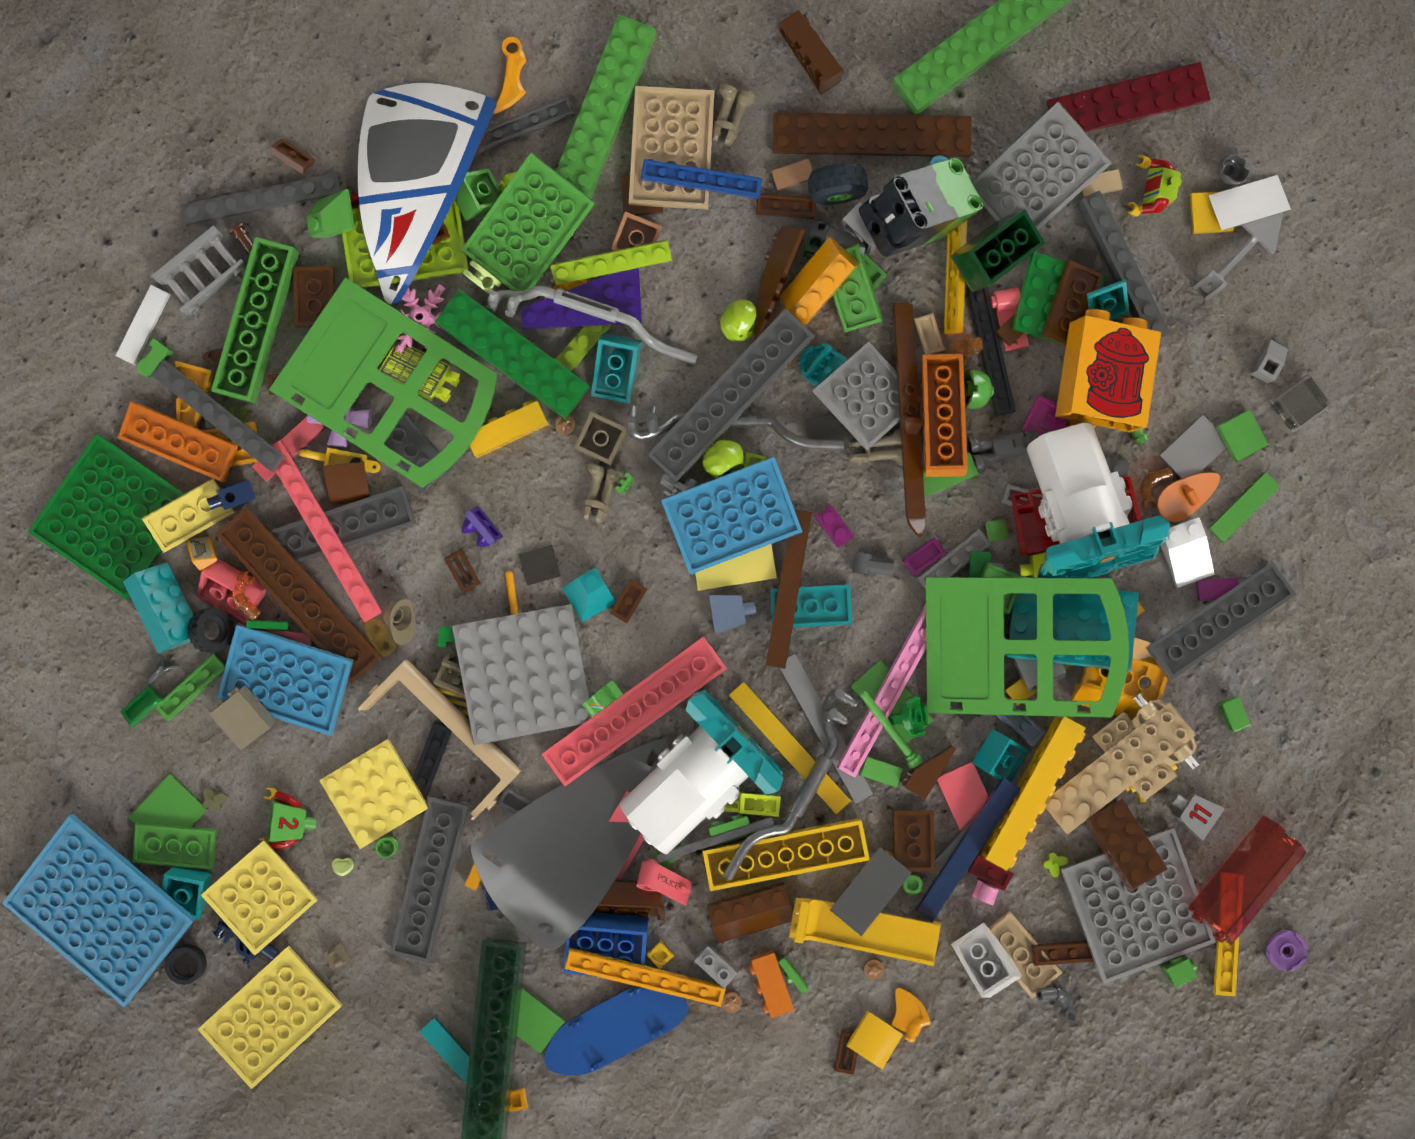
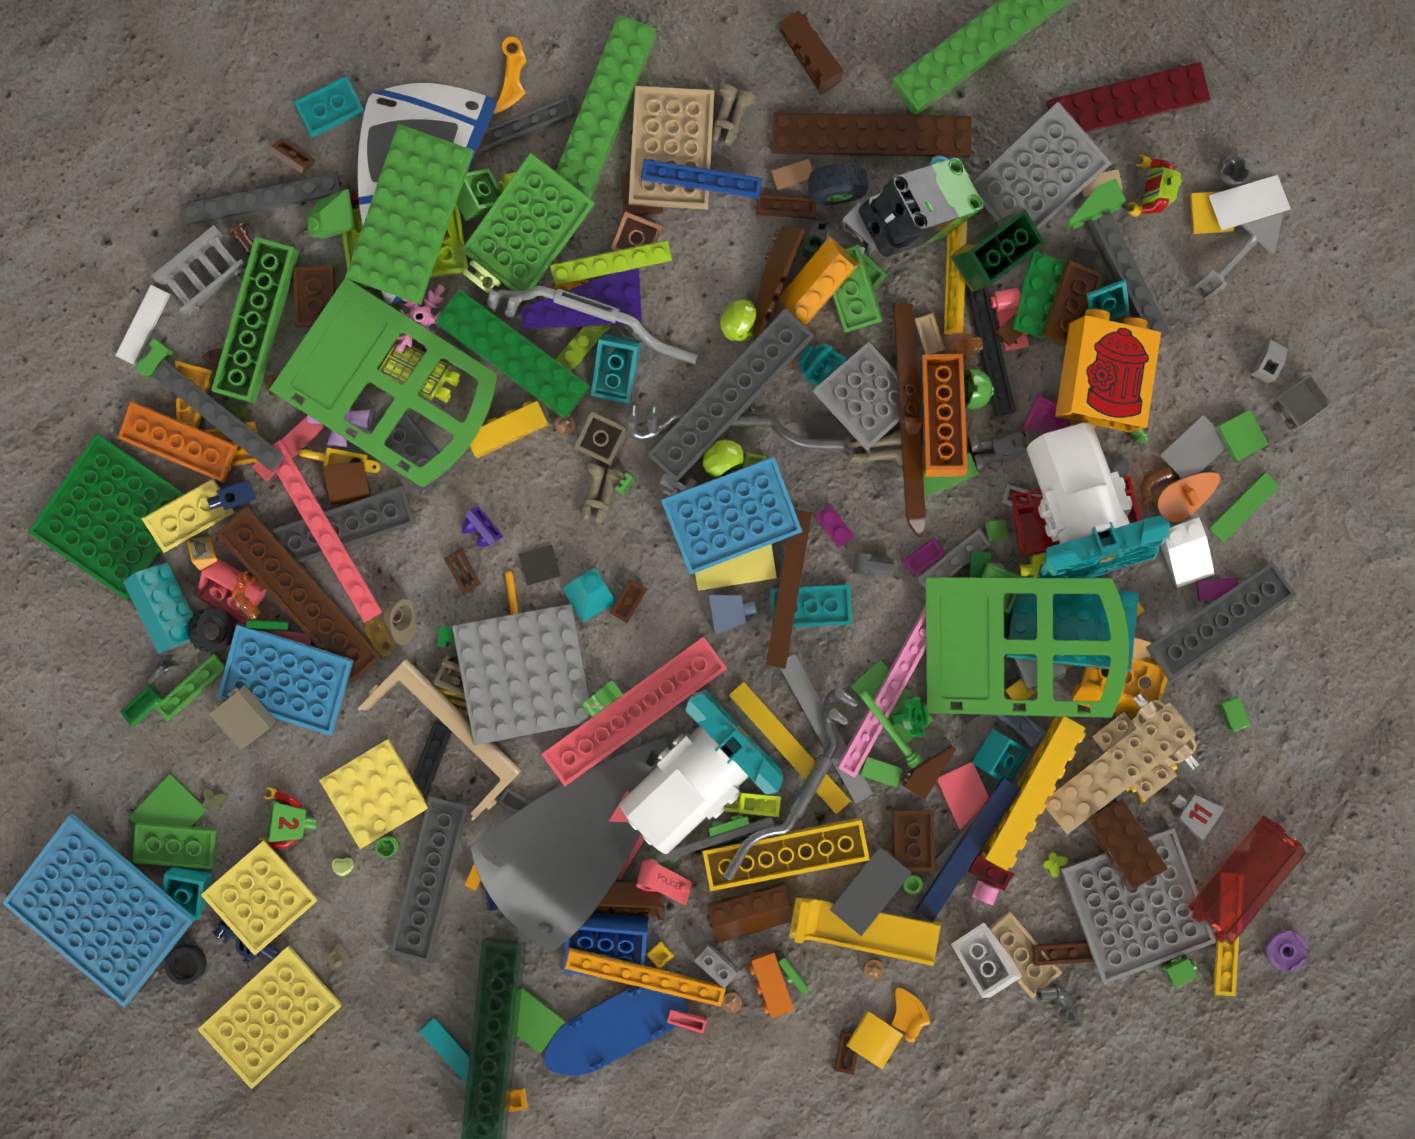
(329, 107): none -> teal tile
(409, 214): none -> bright green plate
(687, 1021): none -> coral piece
(1103, 199): none -> bright green slope

